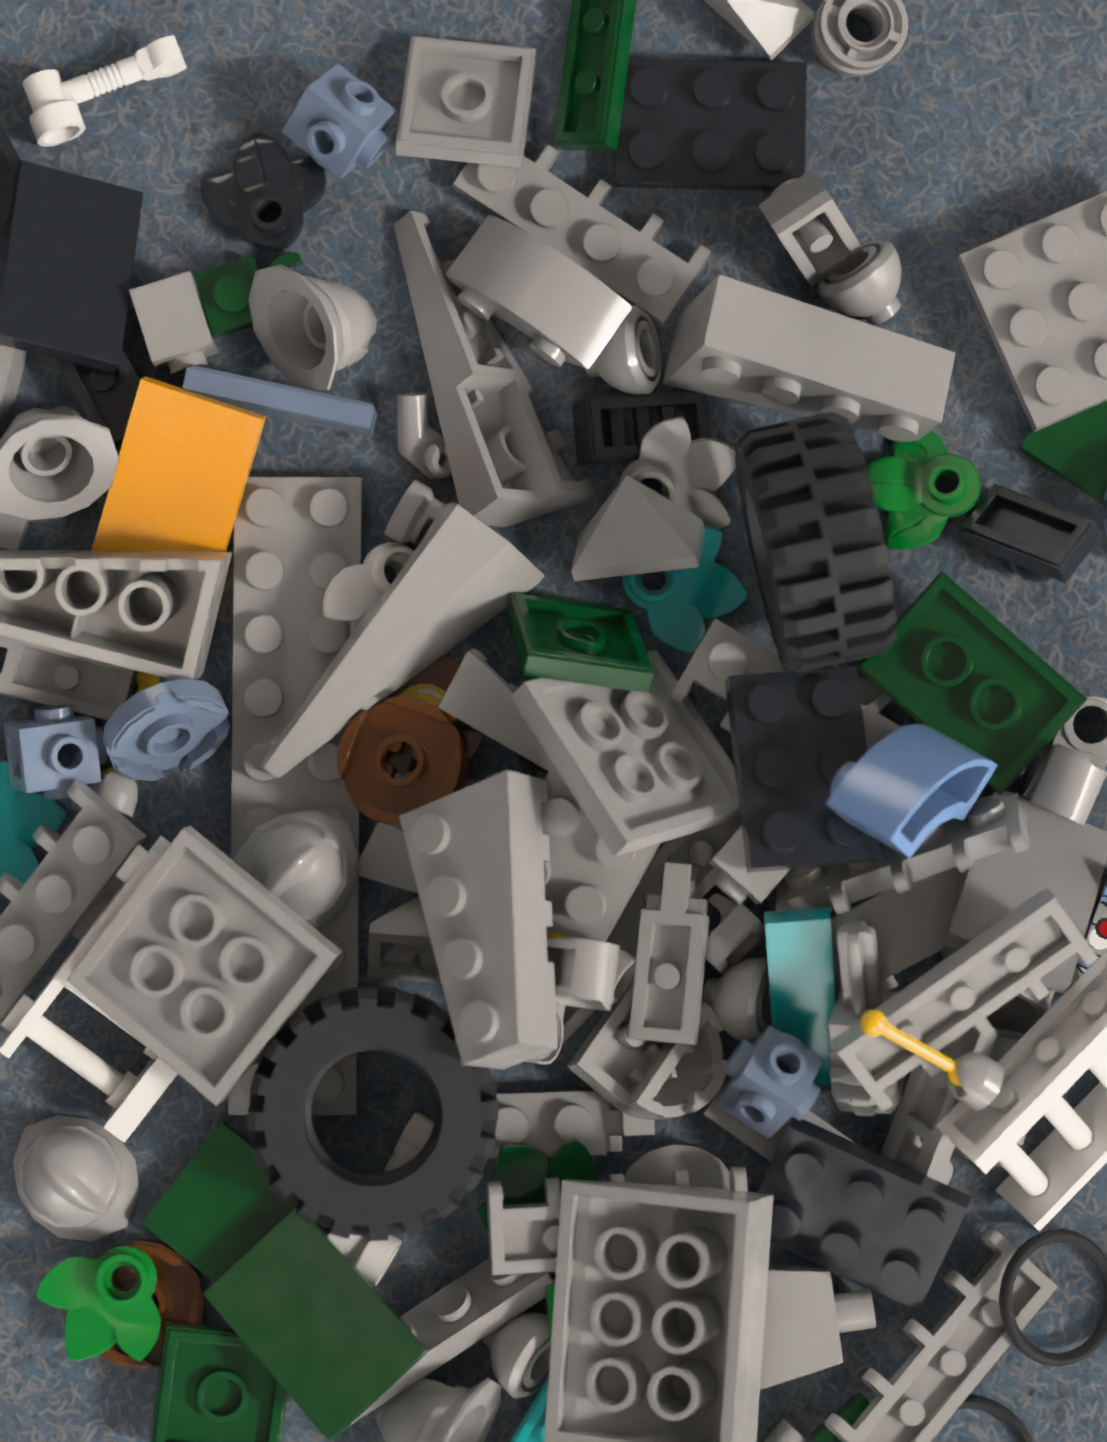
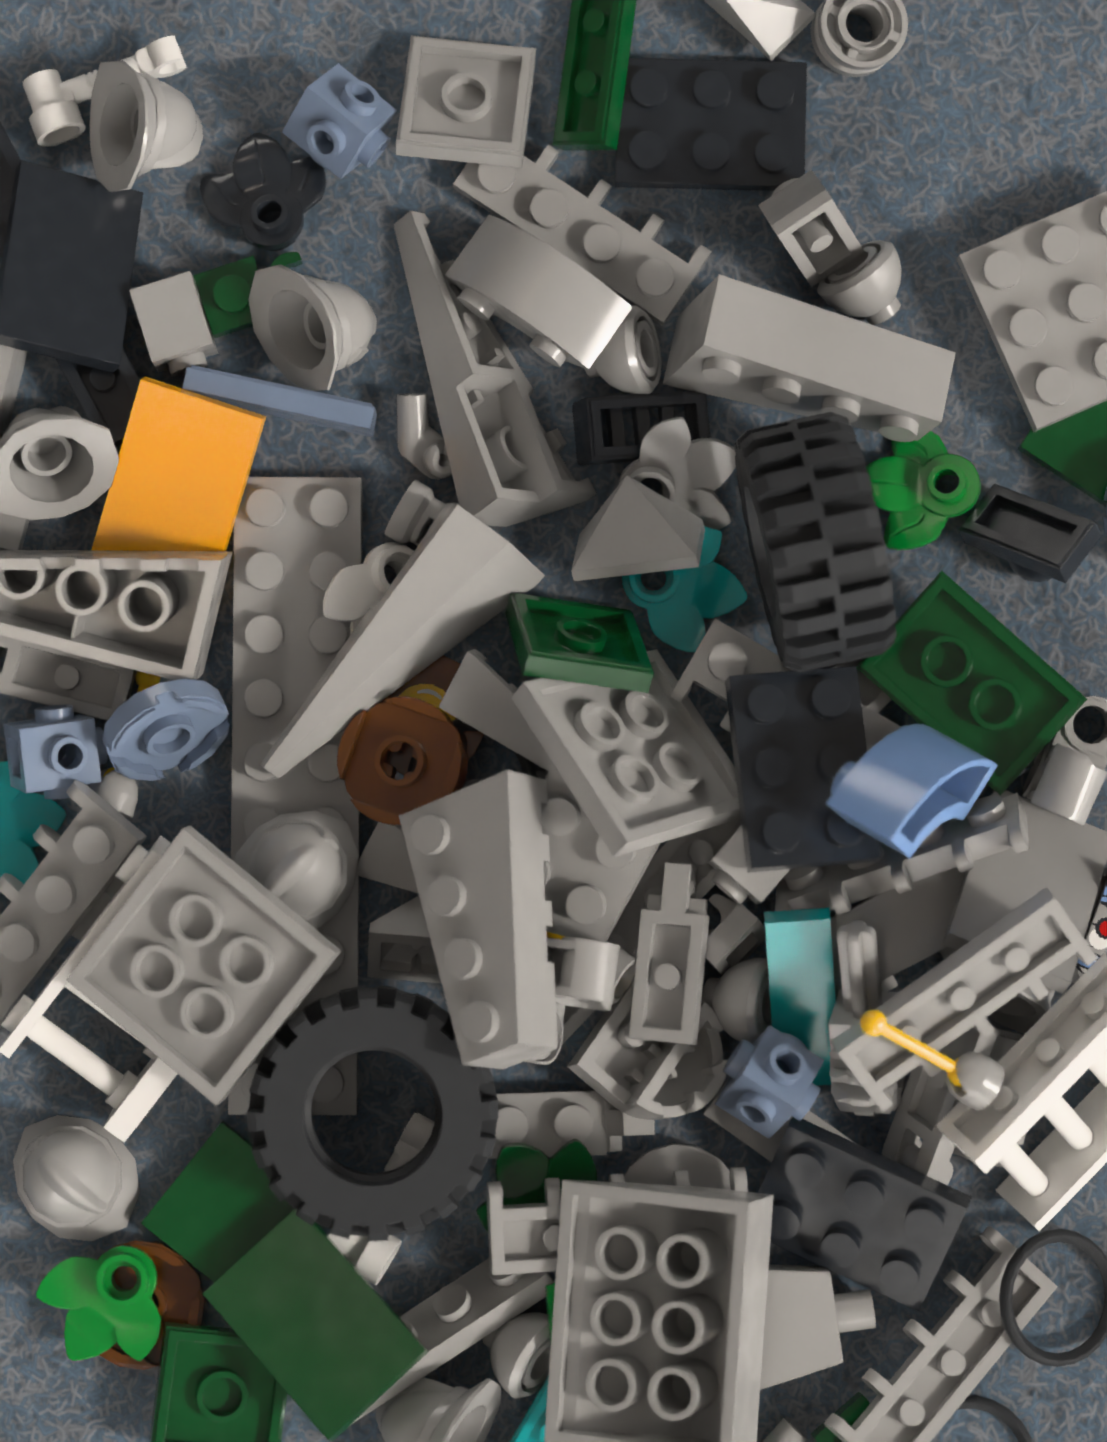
(138, 126): none -> light grey piece

